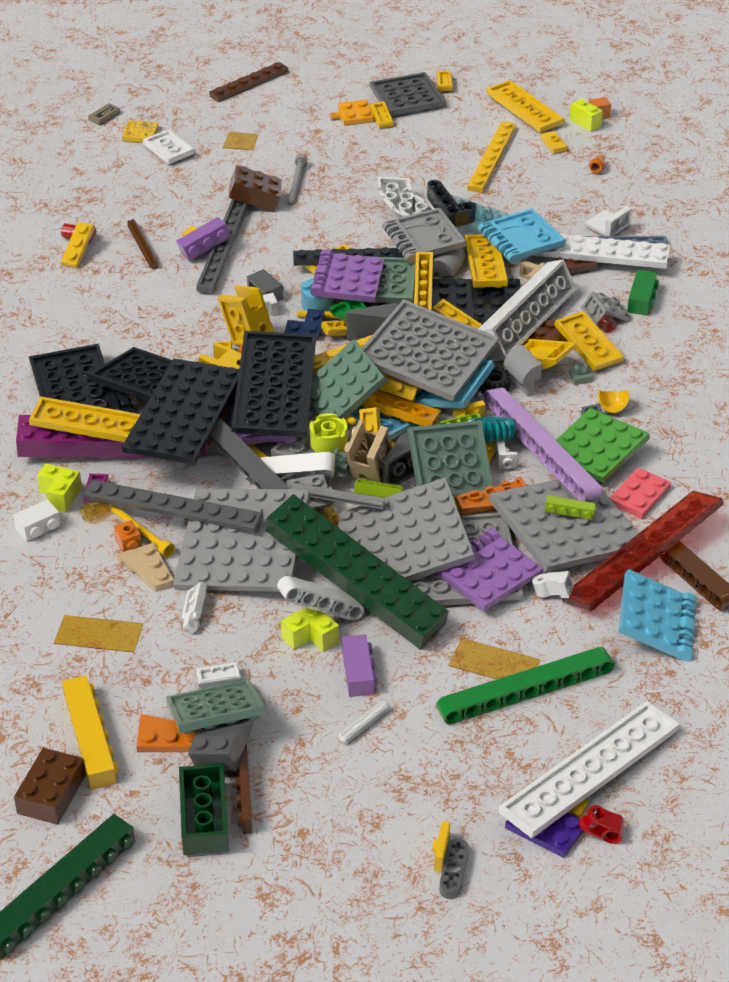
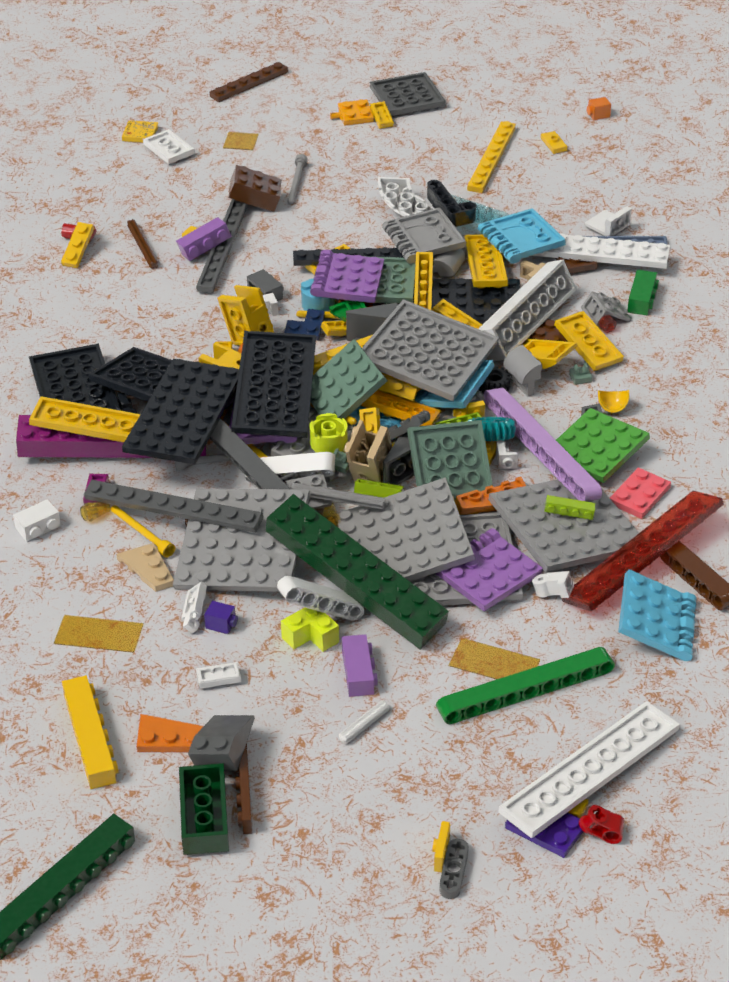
(50, 786): reddish brown brick -> none
(59, 485): neon yellow brick -> none
(104, 114): dark tan tile -> none
(127, 536): orange brick -> none
(215, 706): sand green plate -> none
(220, 617): none -> dark purple brick
(415, 421): none -> dark grey plate
(444, 80): yellow plate -> none
(525, 106): yellow plate -> none
(586, 115): neon yellow brick -> none
(597, 164): orange cone -> none

